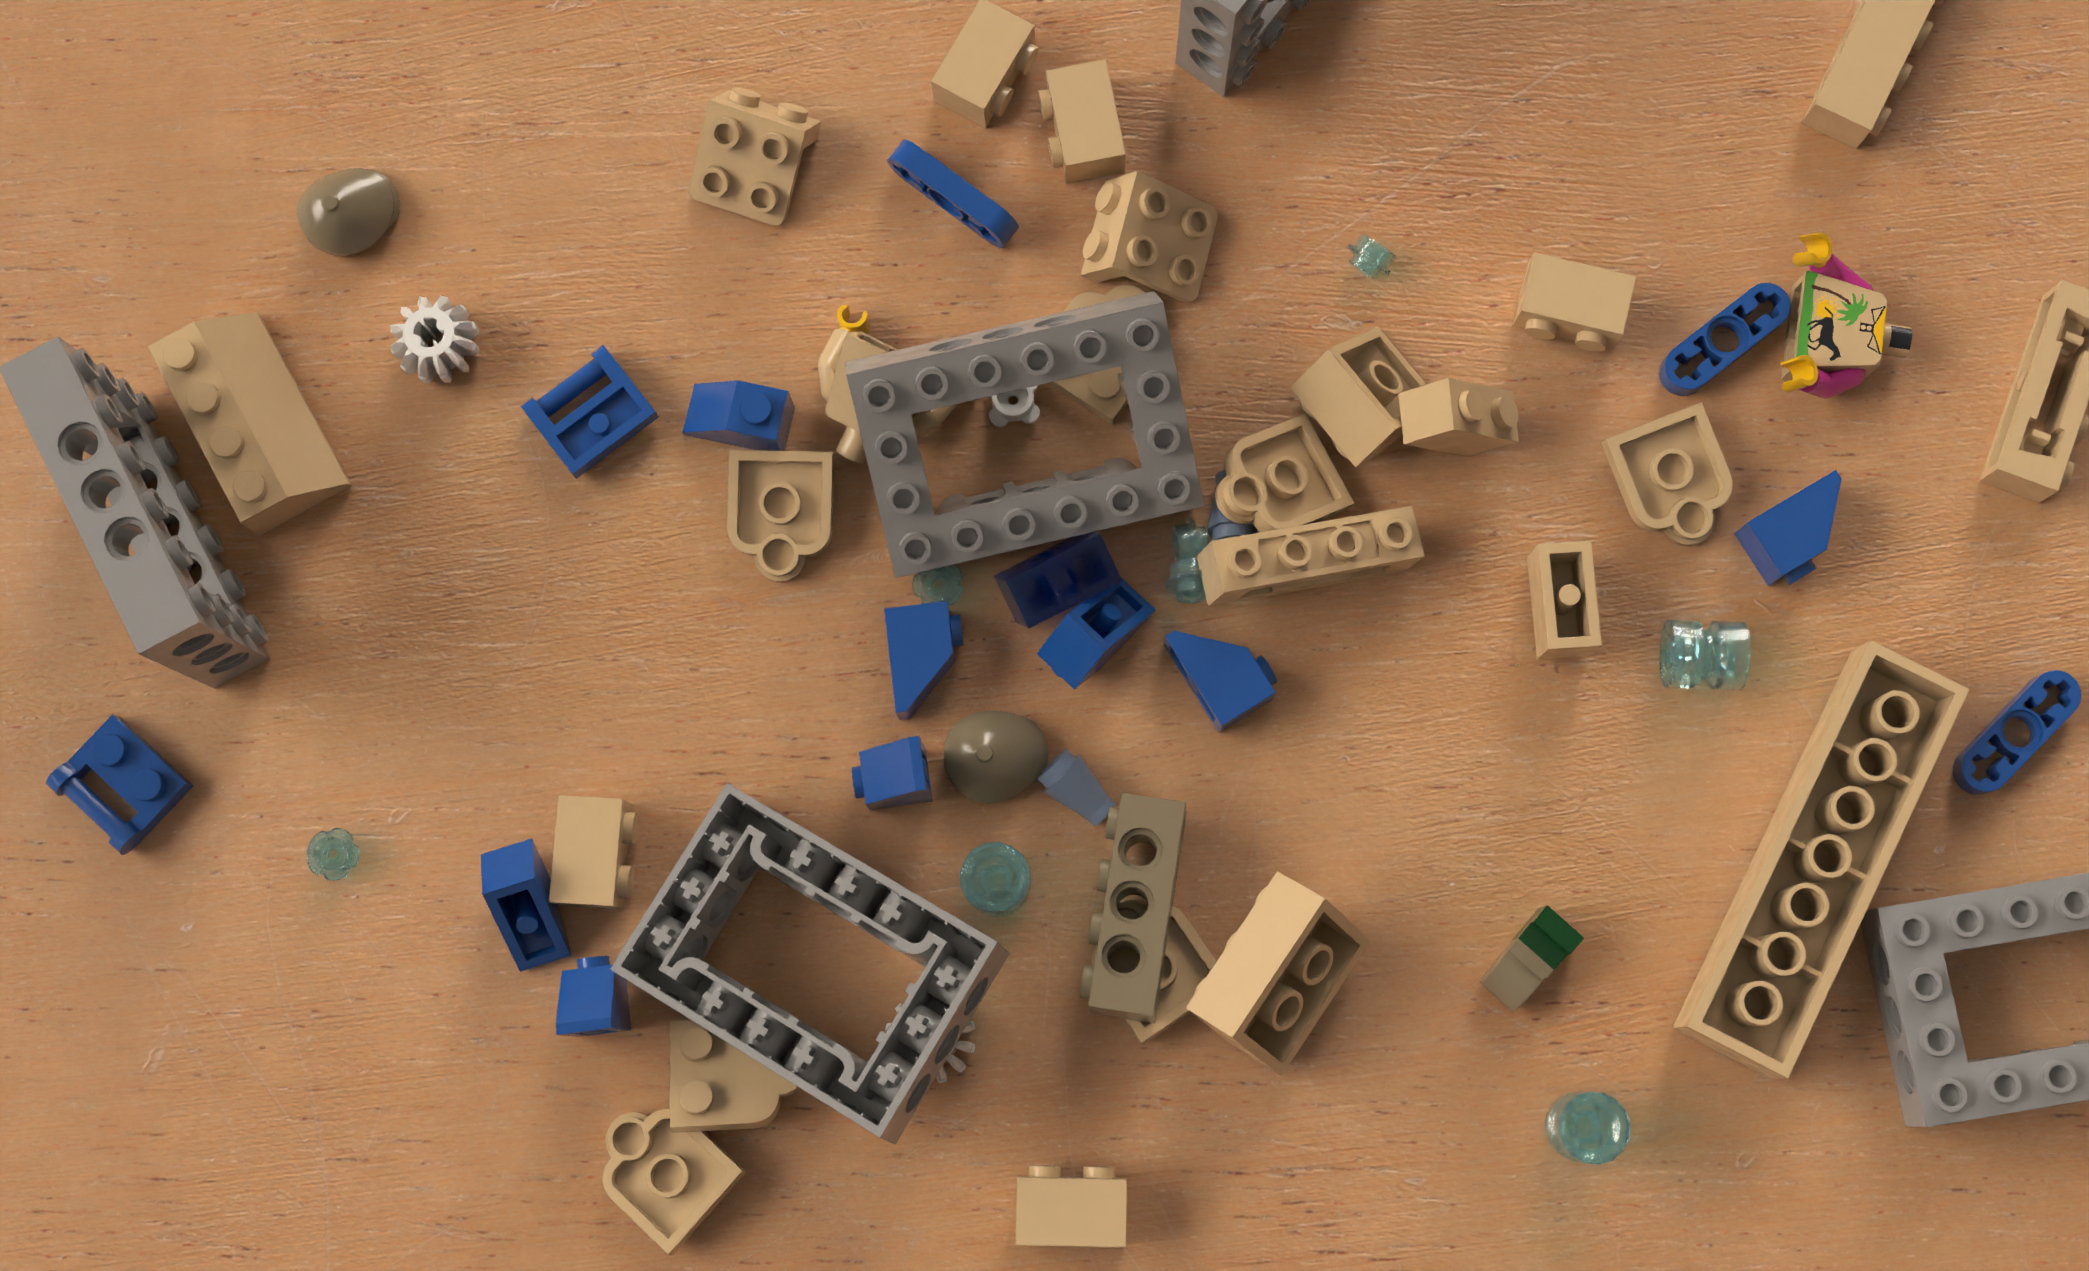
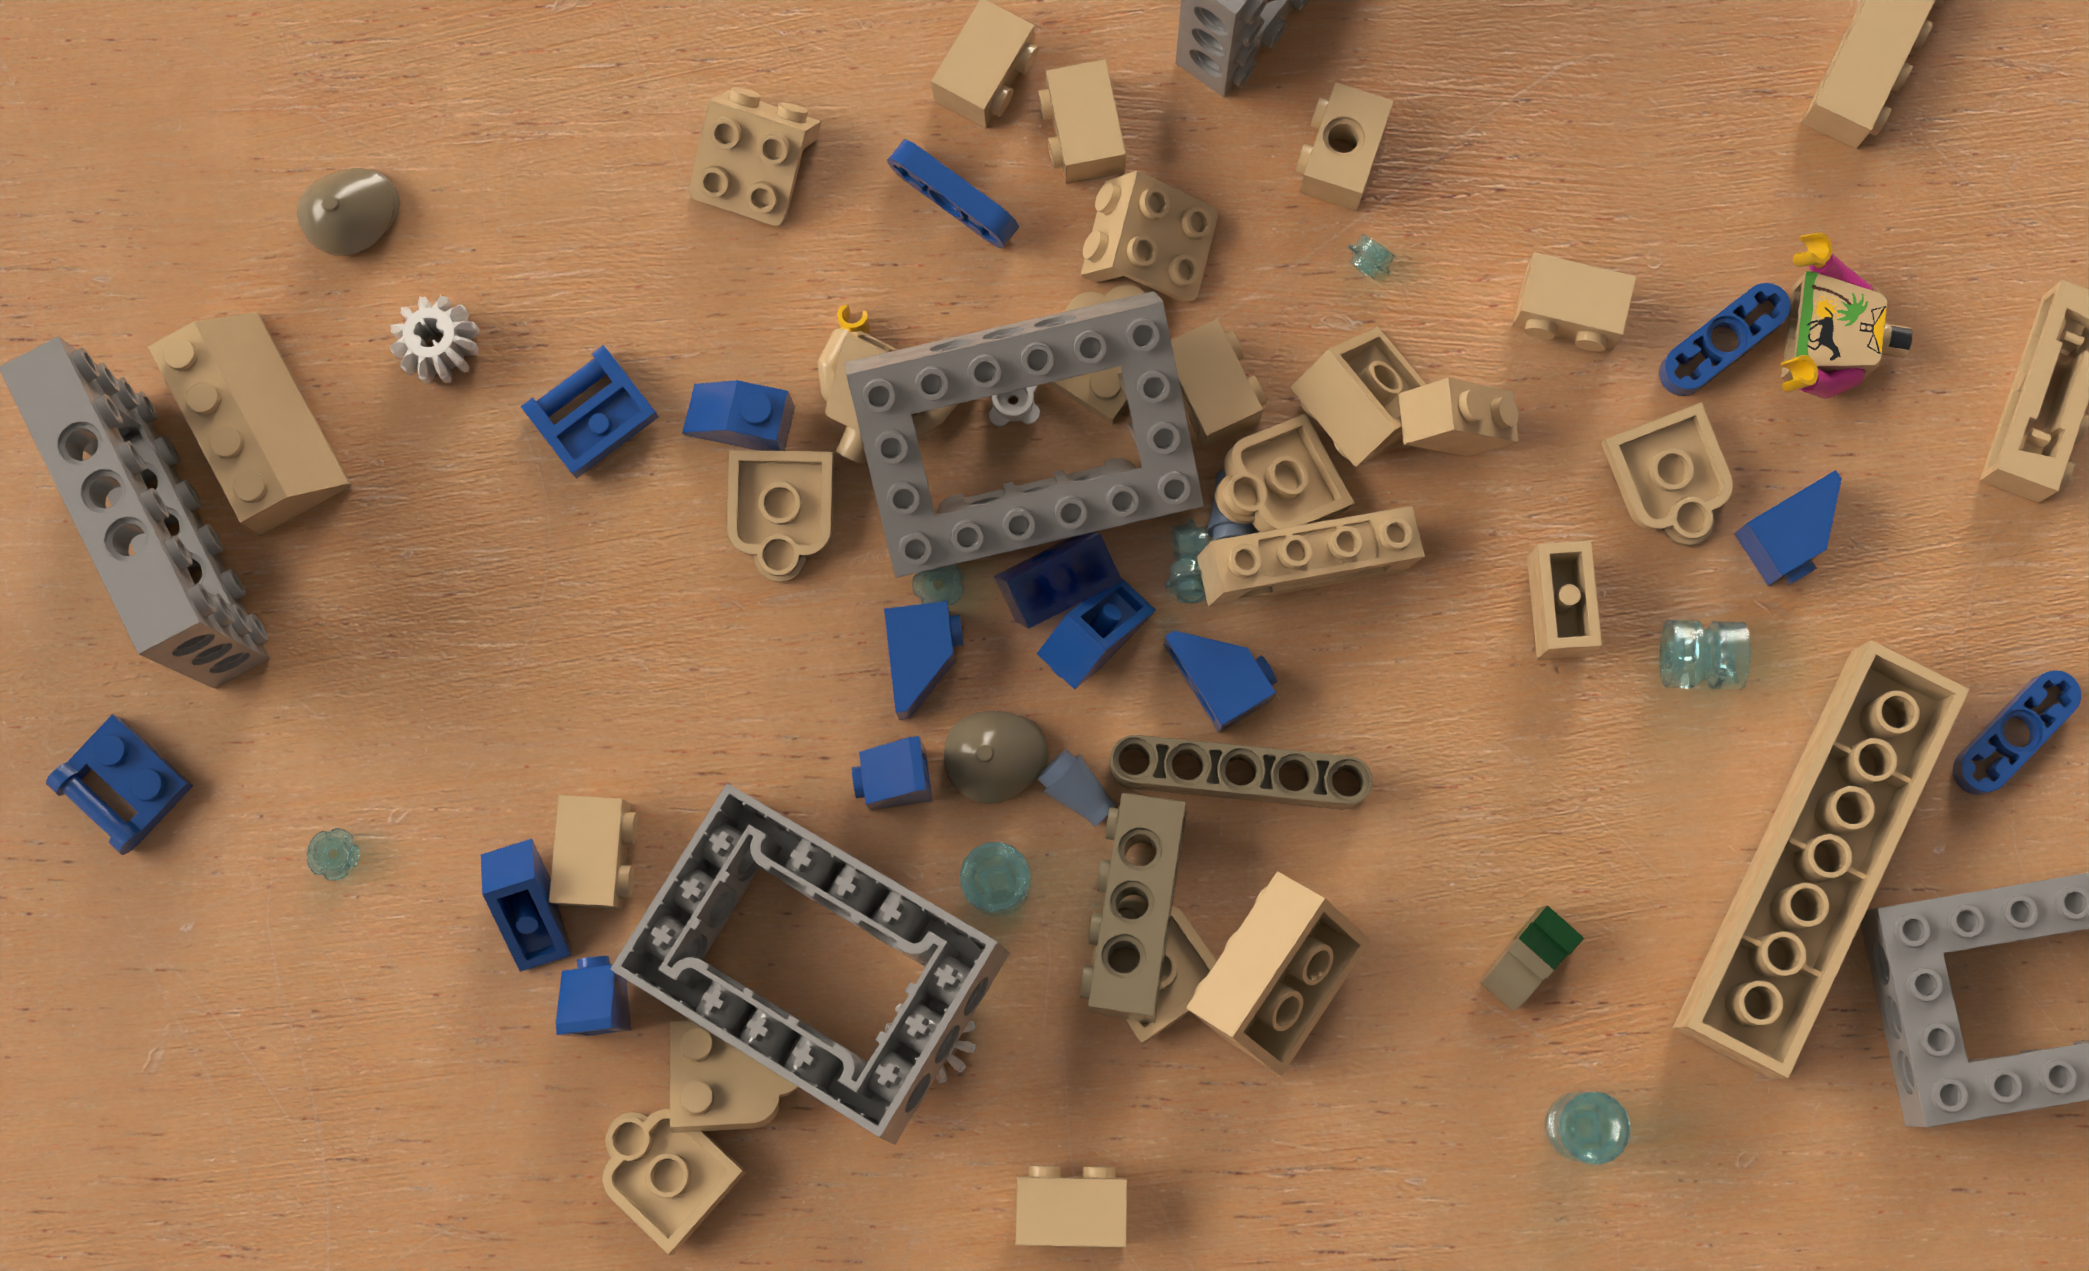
(1214, 384): none -> tan brick
(1264, 762): none -> dark tan beam
(1347, 116): none -> tan brick

